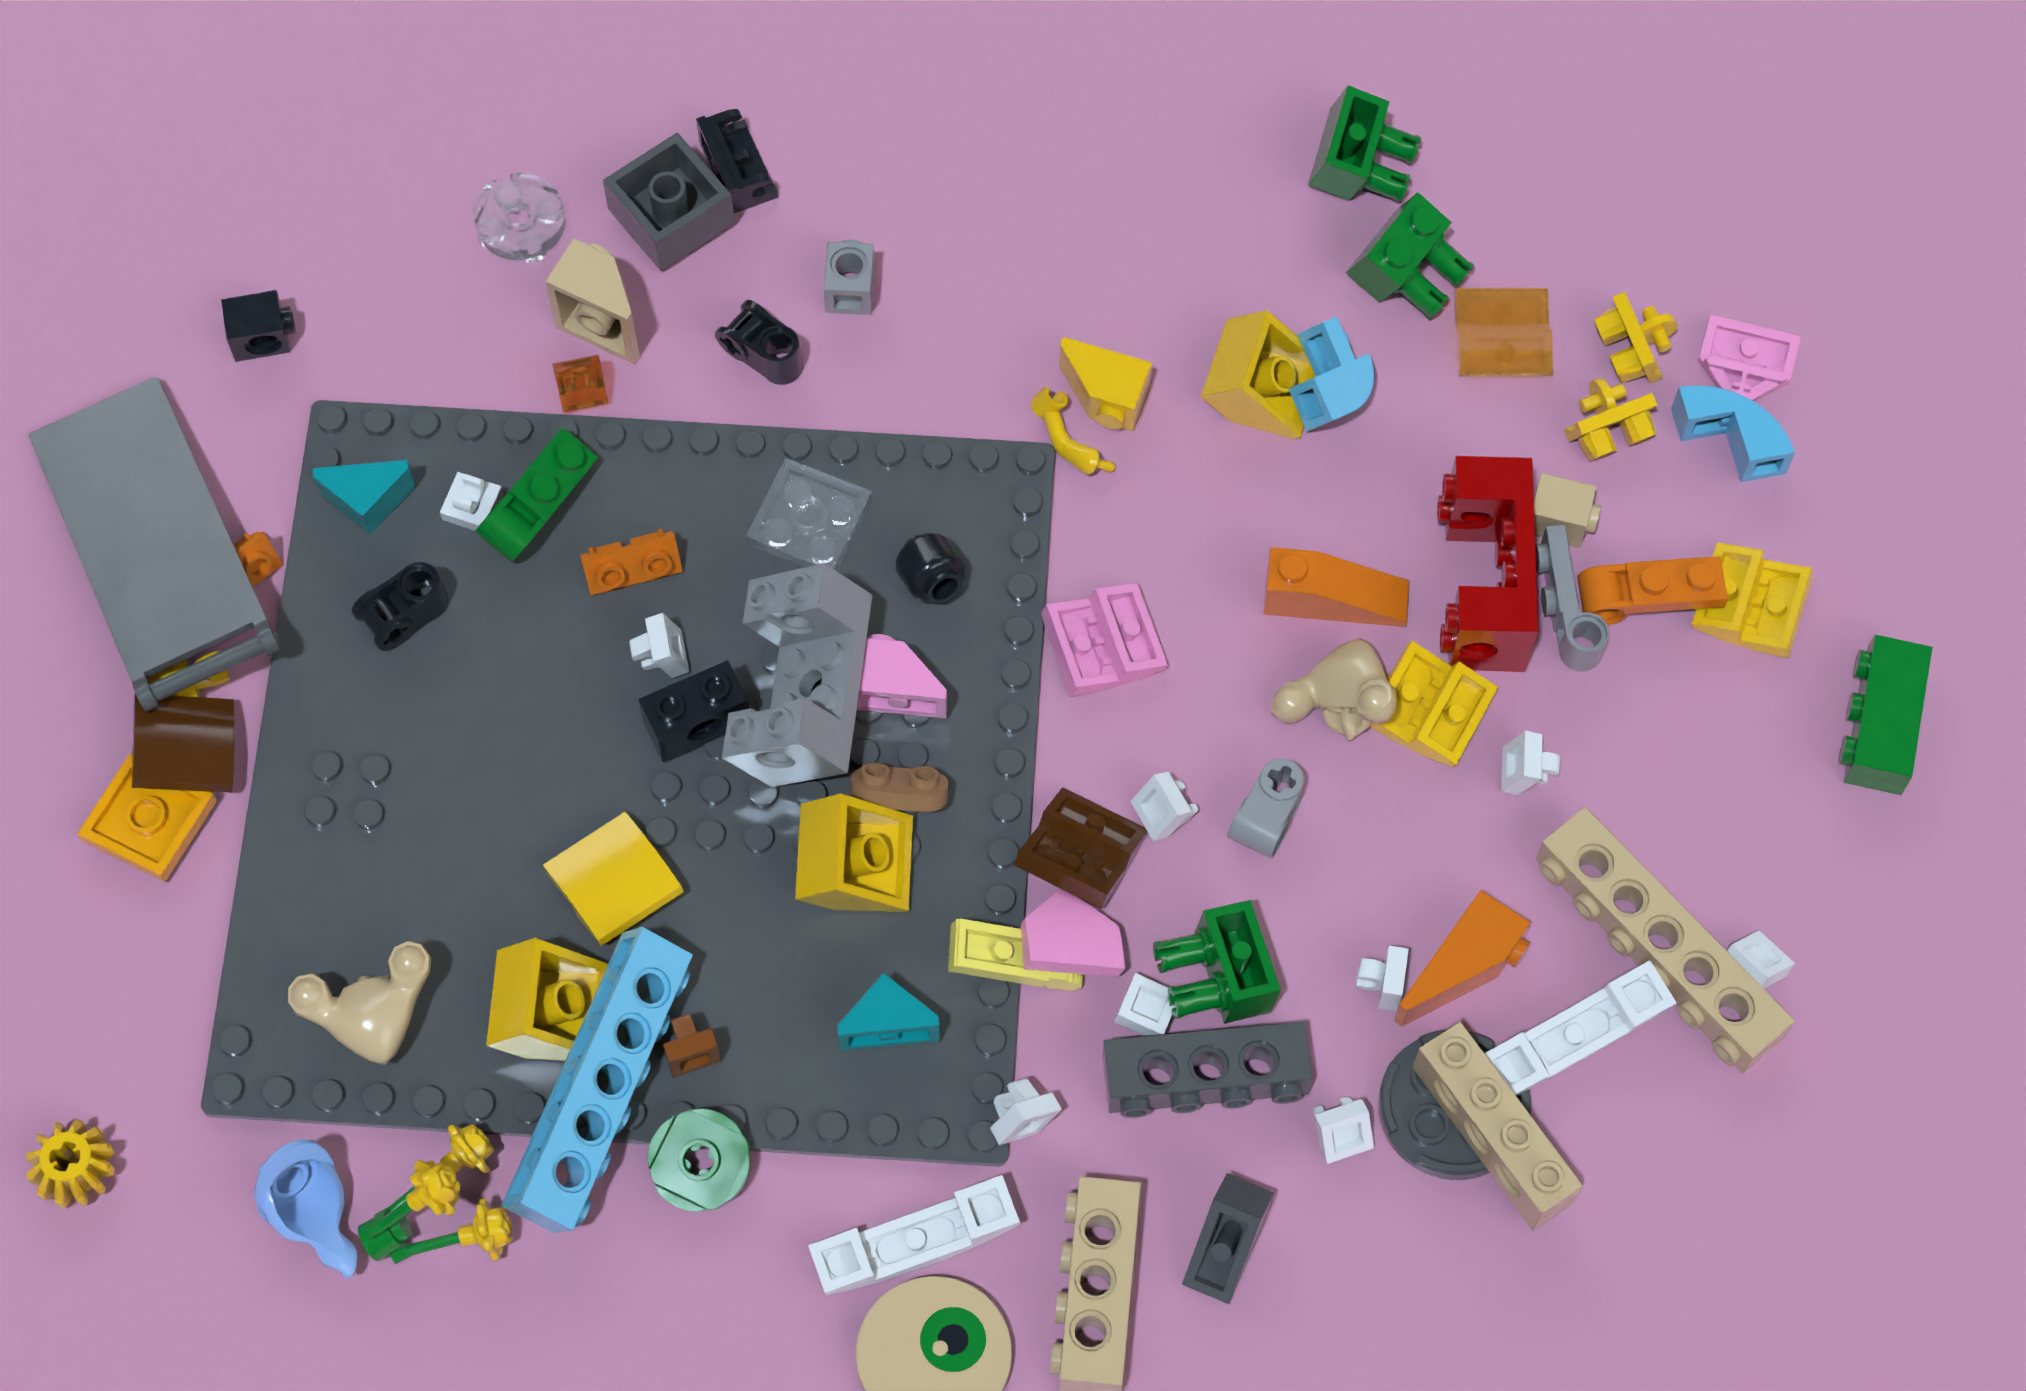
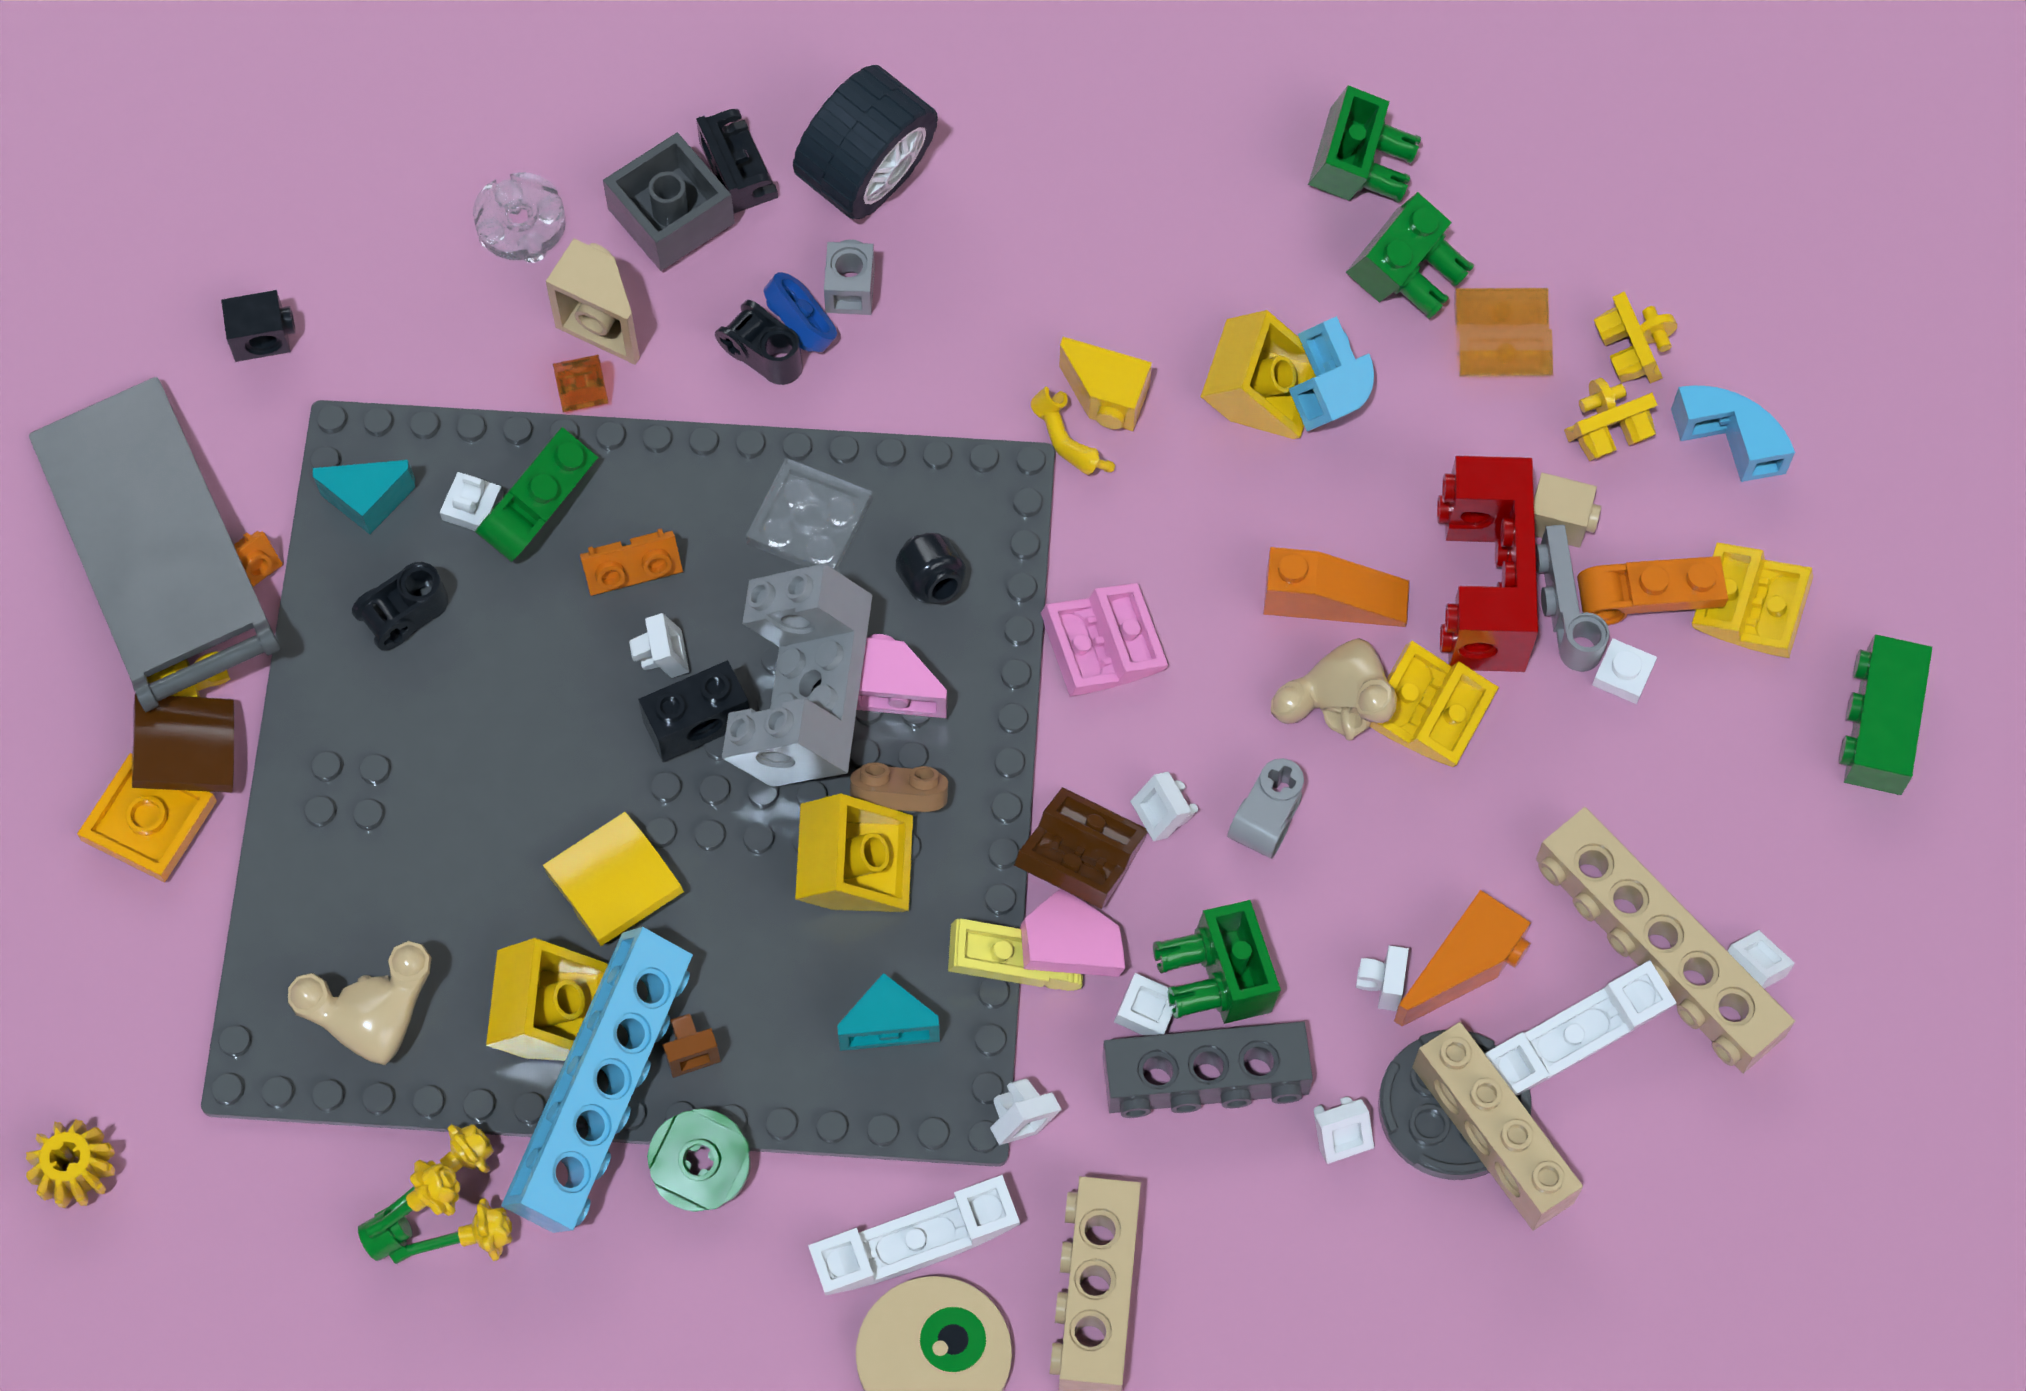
(305, 1201): light blue piece -> none
(800, 312): none -> blue plate
(865, 141): none -> black wheel
(1227, 1238): dark grey slope -> none
(1526, 763): white tile -> none
(1624, 671): none -> white plate
(1747, 357): bright pink slope -> none

